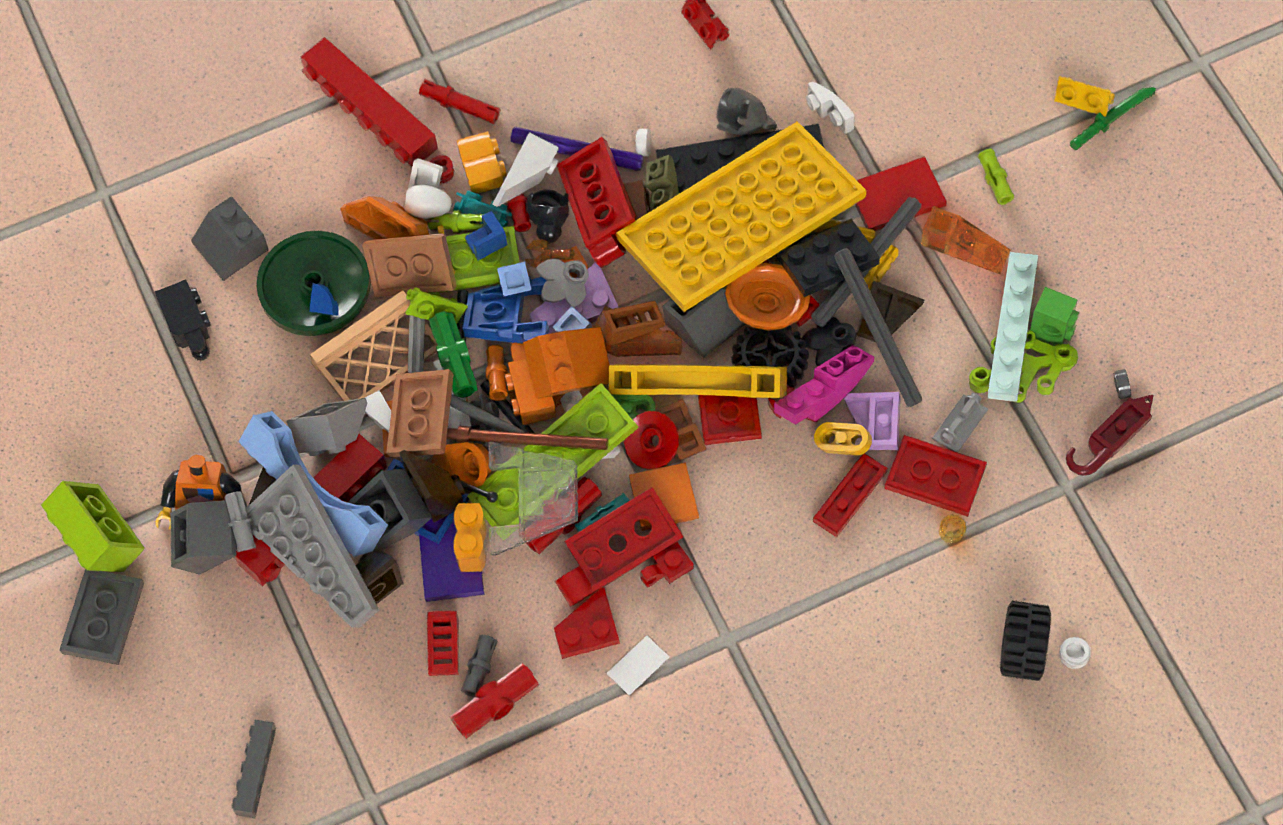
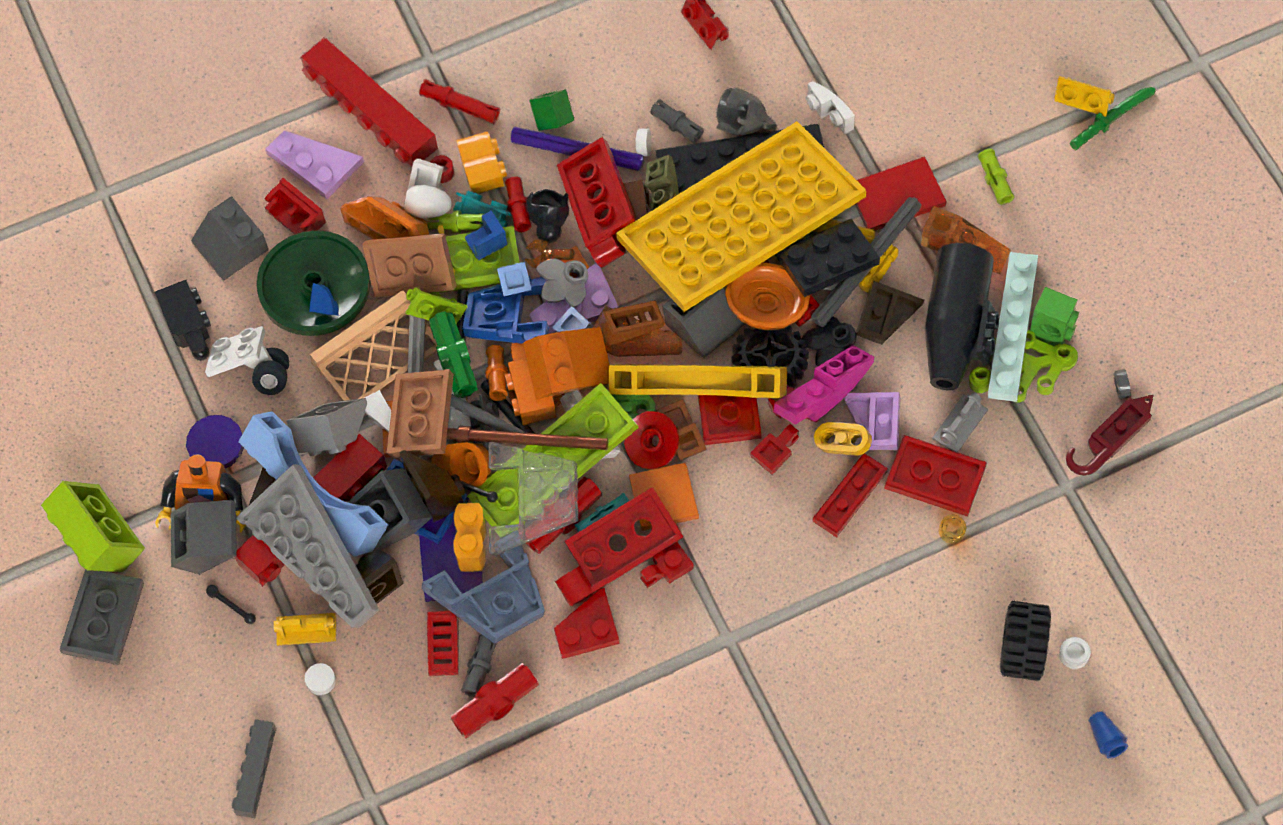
(212, 591): none -> black hinge
(215, 439): none -> dark purple tile
(239, 521): light grey axle -> none
(248, 350): none -> white plate
(293, 208): none -> red hinge
(305, 629): none -> yellow hinge
(314, 162): none -> lavender wing
(320, 679): none -> white tile
(496, 605): none -> sand blue wing
(528, 169): white slope -> none
(552, 110): none -> green panel
(638, 665): white sticker -> none
(677, 121): none -> dark grey pin
(774, 451): none -> red plate
(878, 327): dark grey axle -> none
(959, 314): none -> black piece
(1107, 735): none -> blue cone

